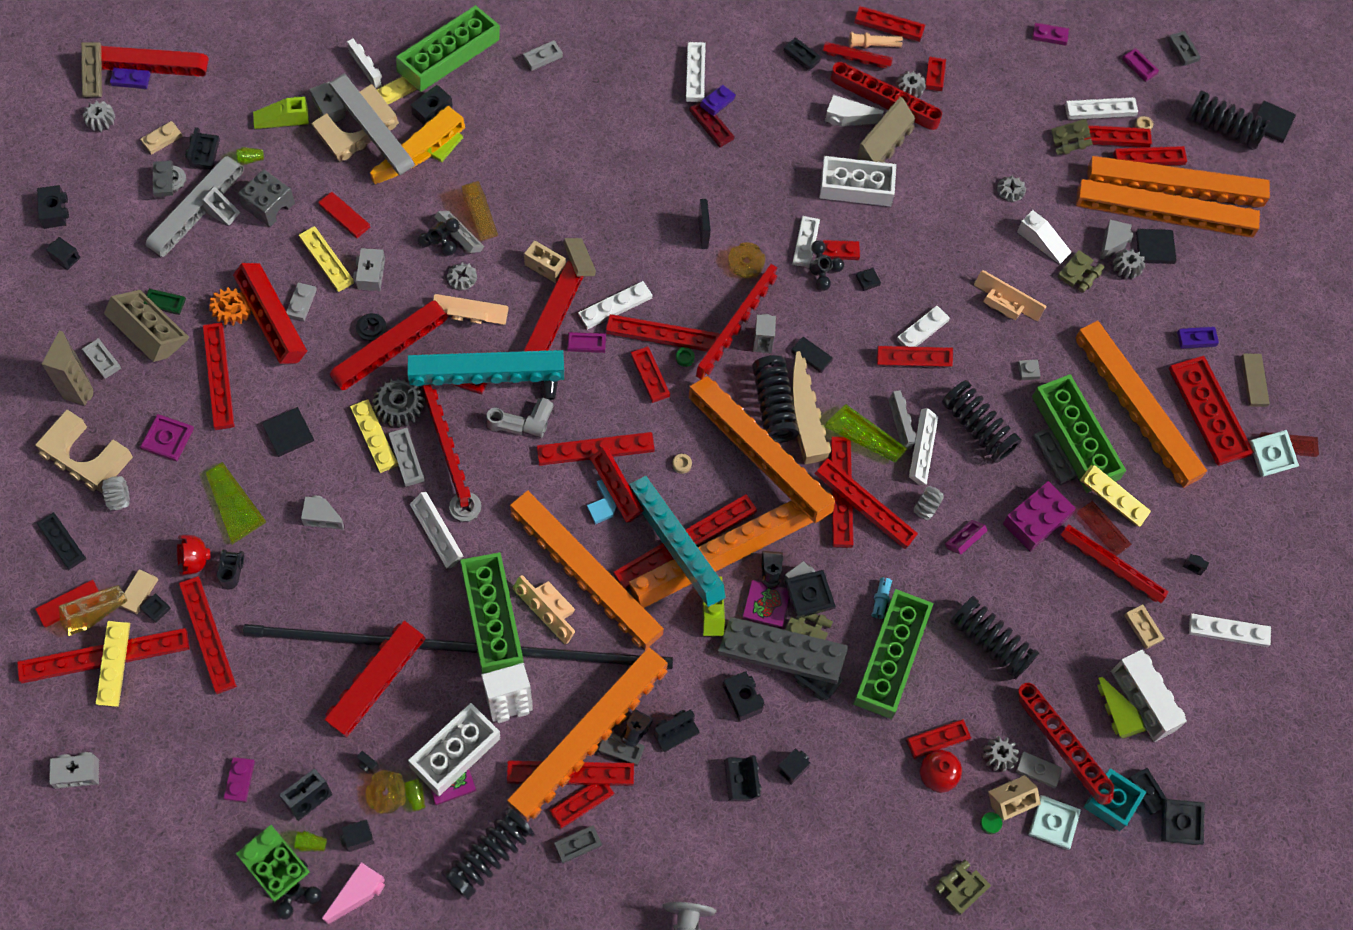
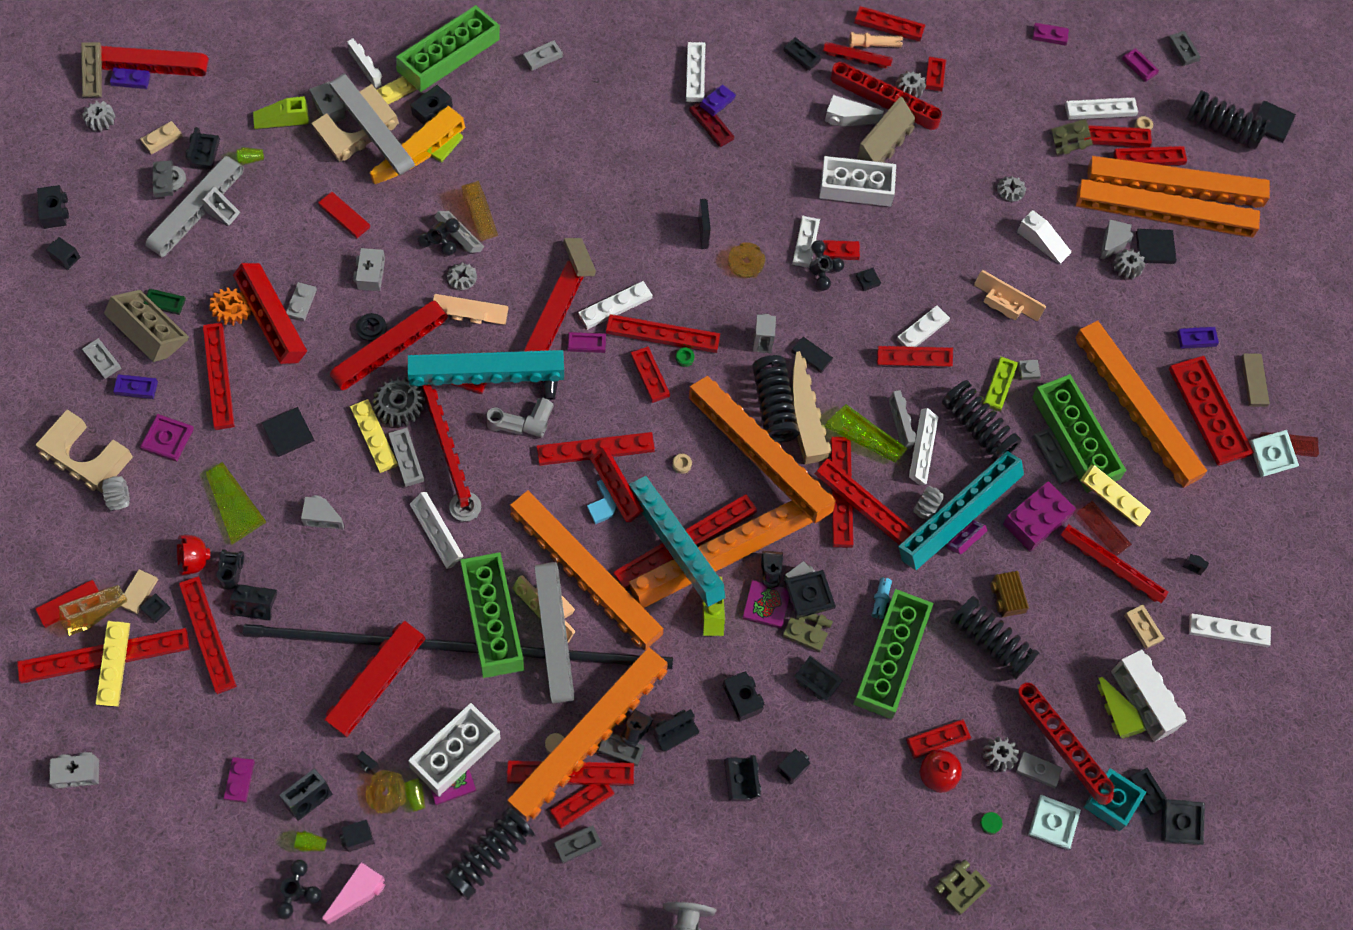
(61, 541): black tile -> none
(67, 371): dark tan slope -> none
(135, 386): none -> dark purple plate
(252, 602): none -> black bracket
(265, 197): dark grey piece -> none
(273, 863): bright green slope -> none
(326, 259): light yellow plate -> none
(508, 693): white brick -> none
(544, 261): tan brick -> none
(553, 741): none -> tan tile
(554, 632): none -> light grey beam
(734, 326): red plate -> none
(783, 650): dark grey plate -> none
(961, 510): none -> teal brick
(1000, 383): none -> lime tile
(1009, 594): none -> pearl gold brick
(1014, 797): tan brick -> none
(1076, 267): olive plate -> none

